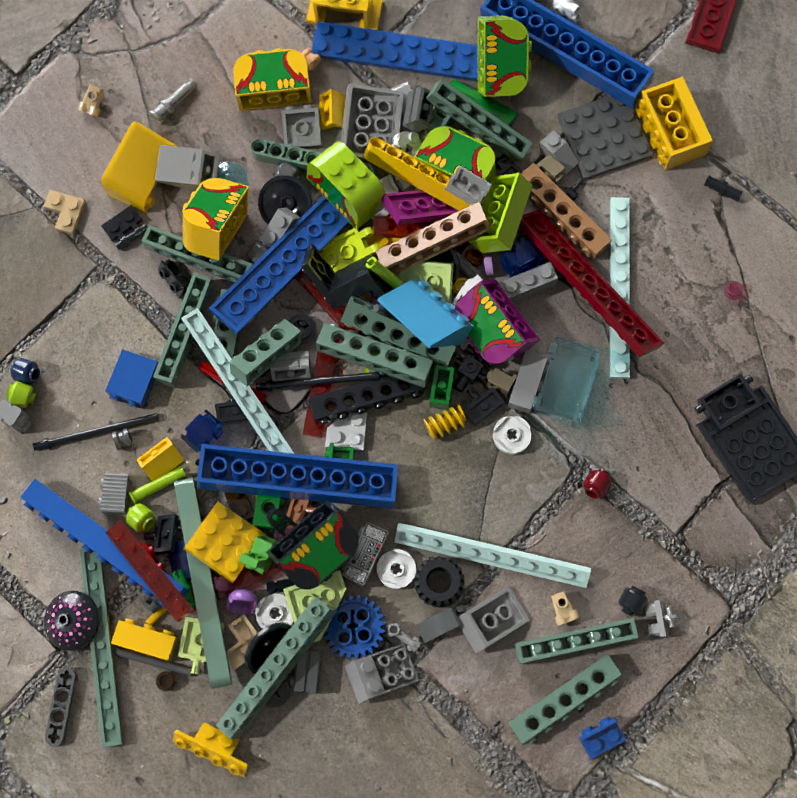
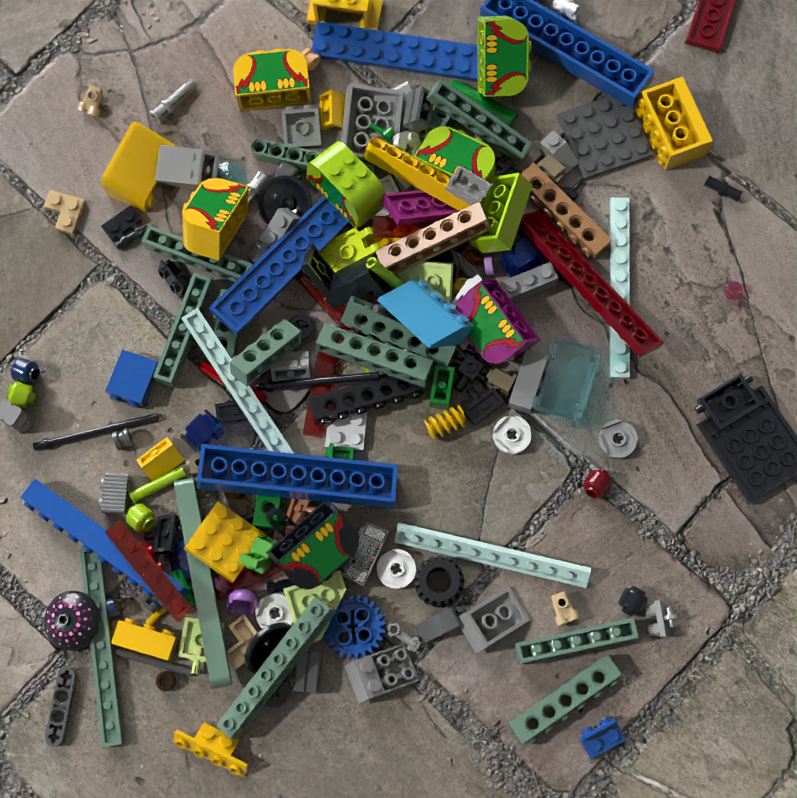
(113, 607): none -> dark blue tile
(255, 185): none -> white axle
(387, 135): none -> green hand
(618, 428): none -> light grey plate

